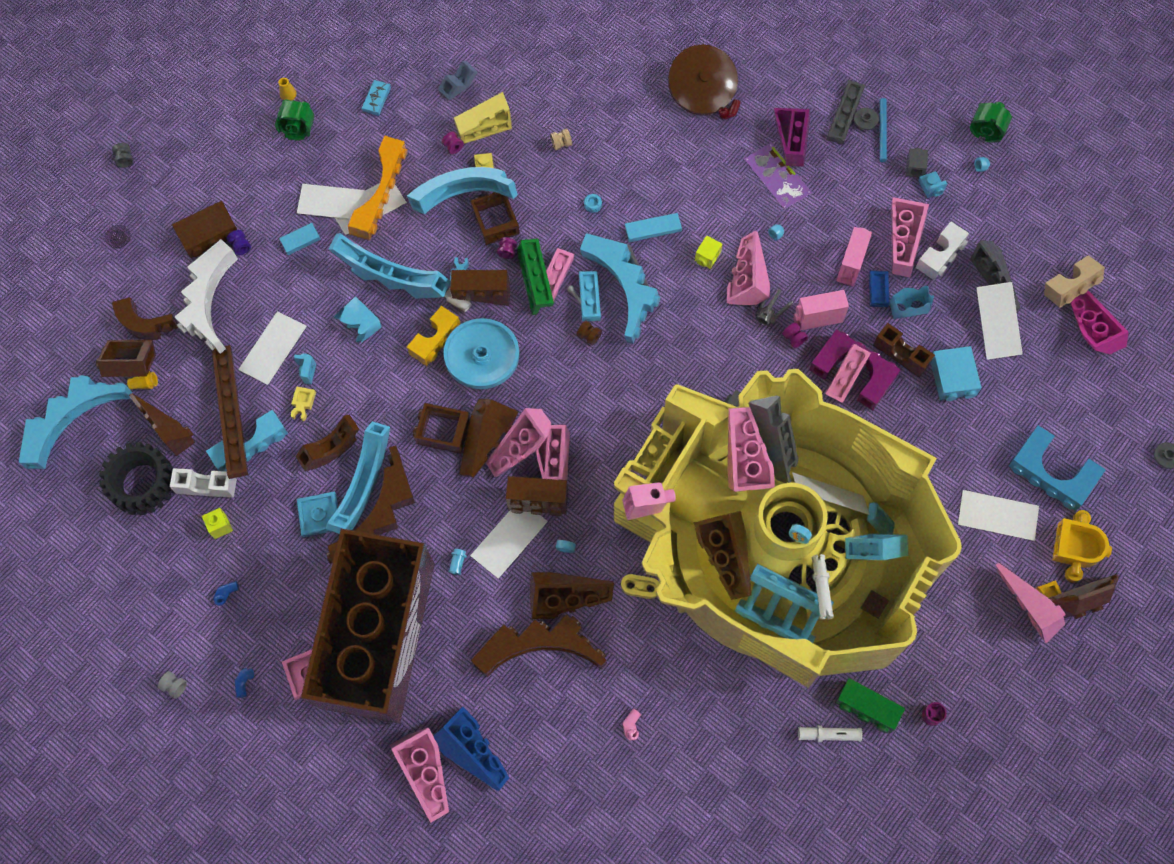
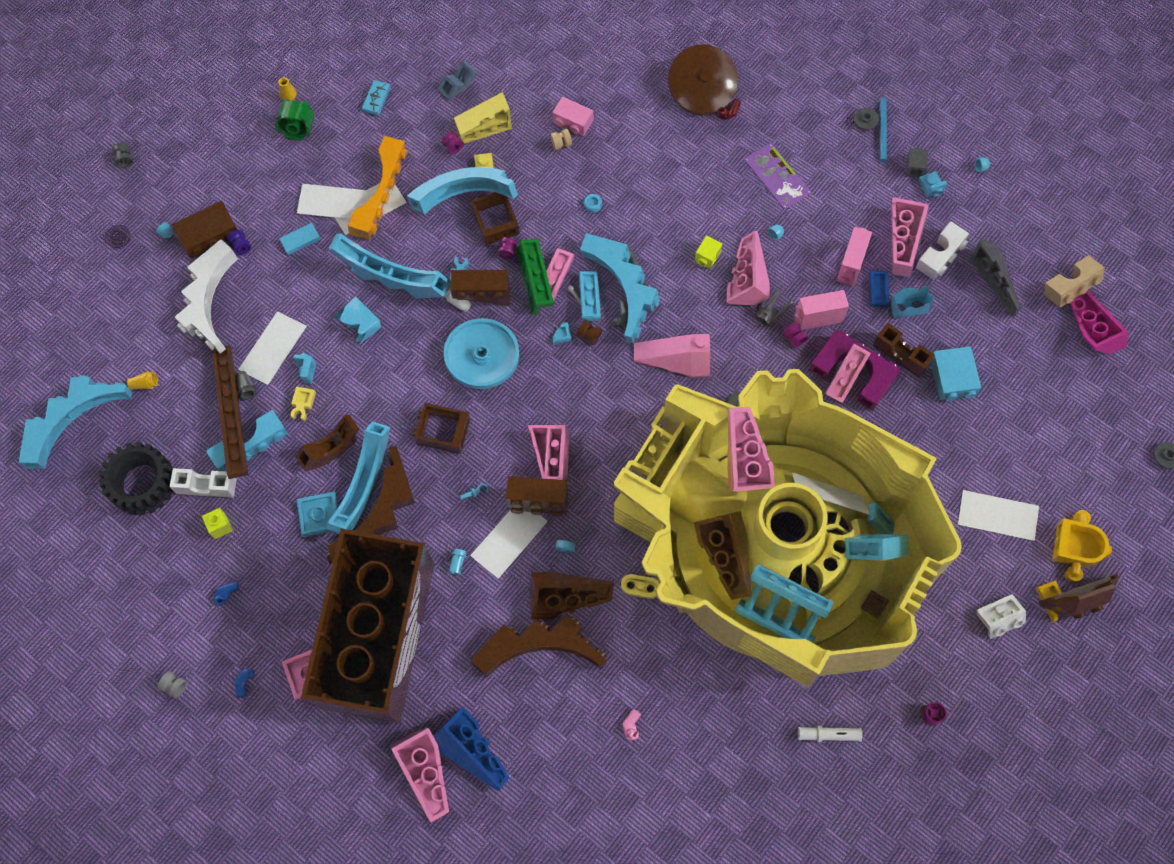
(140, 349): reddish brown window -> none
(145, 329): reddish brown arch -> none
(165, 230): none -> medium azure hinge
(169, 430): reddish brown wedge -> none
(245, 386): none -> dark grey cone
(427, 349): yellow arch -> none
(473, 492): none -> medium azure hand
(485, 428): reddish brown wedge -> none
(520, 441): bright pink wedge -> none
(562, 334): none -> medium azure tile
(573, 116): none -> bright pink brick
(622, 320): none -> dark grey arm
(646, 500): bright pink torso -> none
(653, 227): medium azure tile -> none
(677, 354): none -> bright pink wedge
(776, 435): dark grey wedge -> none
(793, 133): magenta wedge -> none
(800, 533): medium azure tile -> none
(822, 586): white pin -> none
(845, 112): dark grey tile -> none
(869, 706): green brick -> none
(991, 121): green brick -> none
(999, 320): white sticker -> none
(1002, 616): none -> white bracket
(1041, 610): bright pink wedge -> none
(1070, 492): dark azure arch -> none

